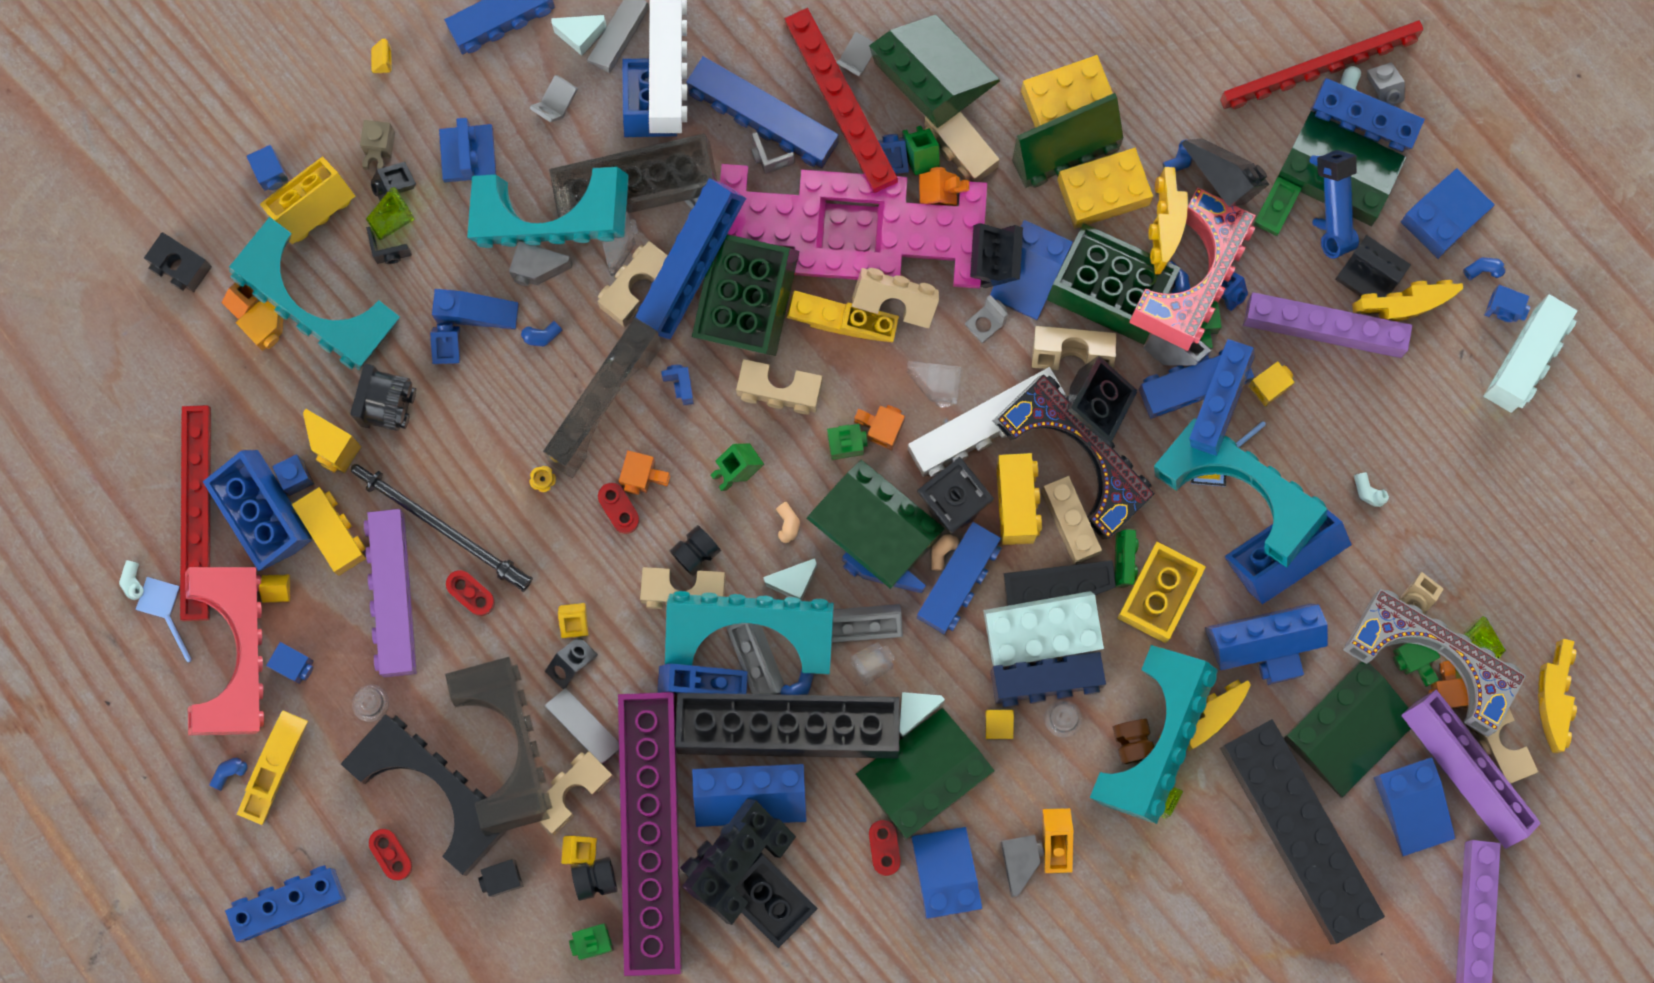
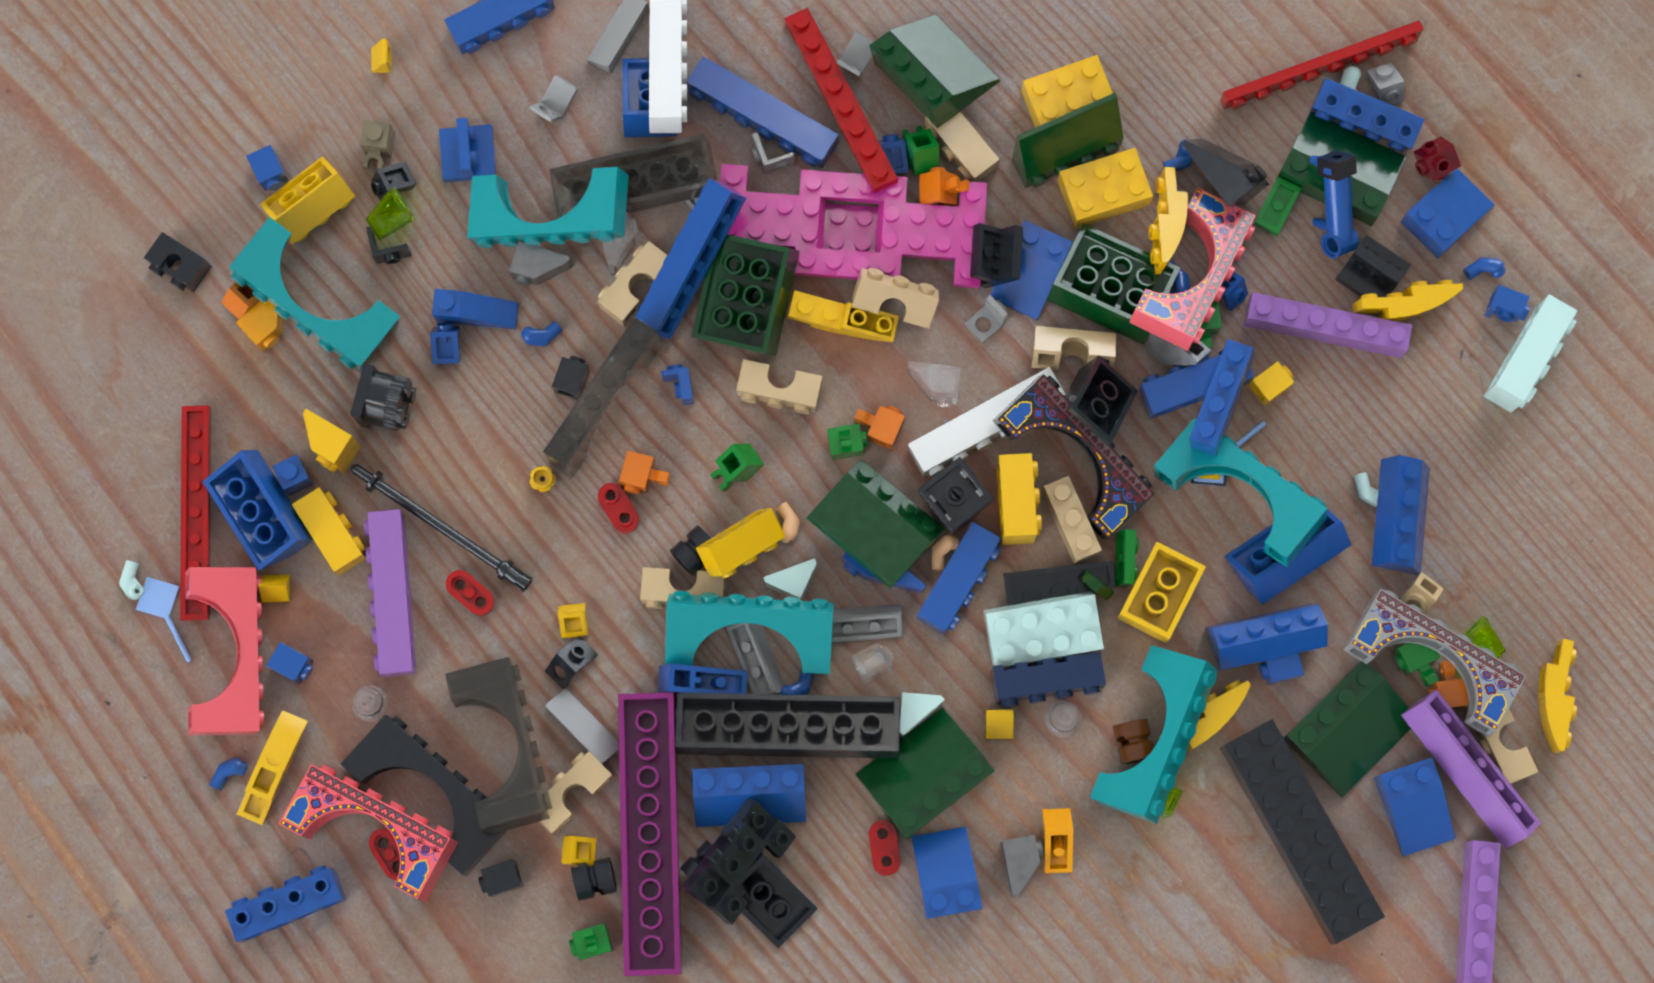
(421, 848): none -> arch
(571, 377): none -> black brick
(579, 31): light aqua slope -> none
(741, 543): none -> yellow brick
(1097, 585): none -> dark green tile
(1401, 514): none -> blue slope
(1436, 159): none -> dark red brick

